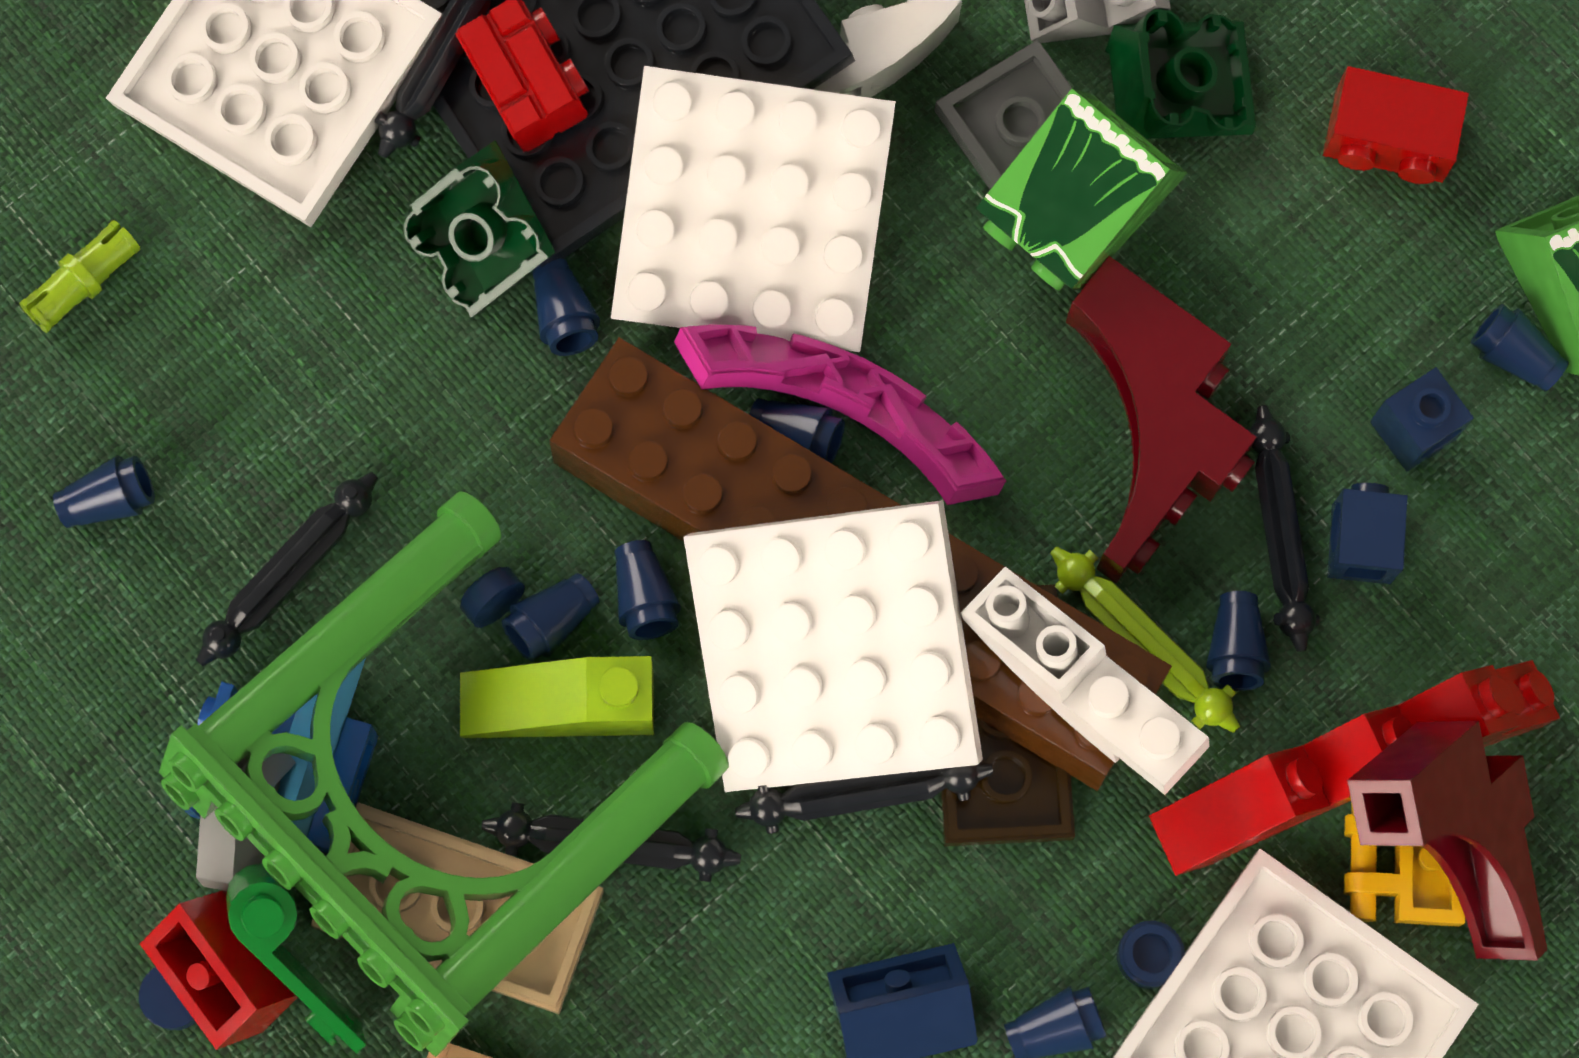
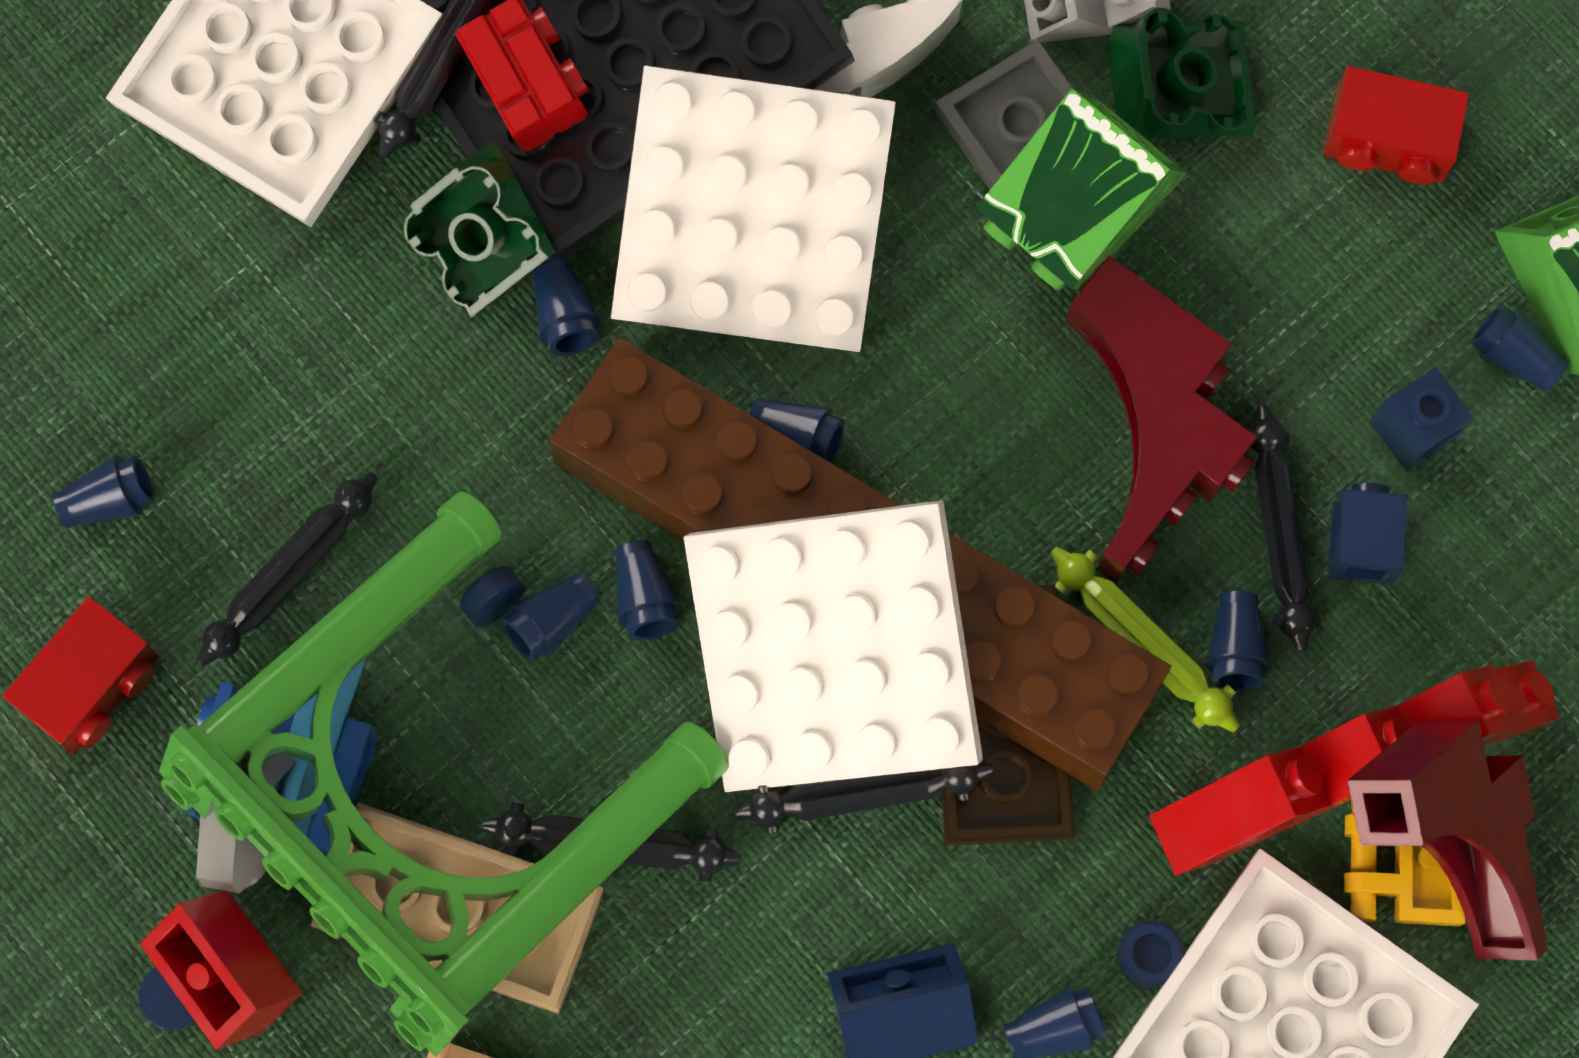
(80, 276): lime pin -> none
(82, 677): none -> red brick
(261, 919): green door -> none
(559, 699): lime slope -> none
(849, 385): dark pink tile -> none
(1082, 683): white slope -> none

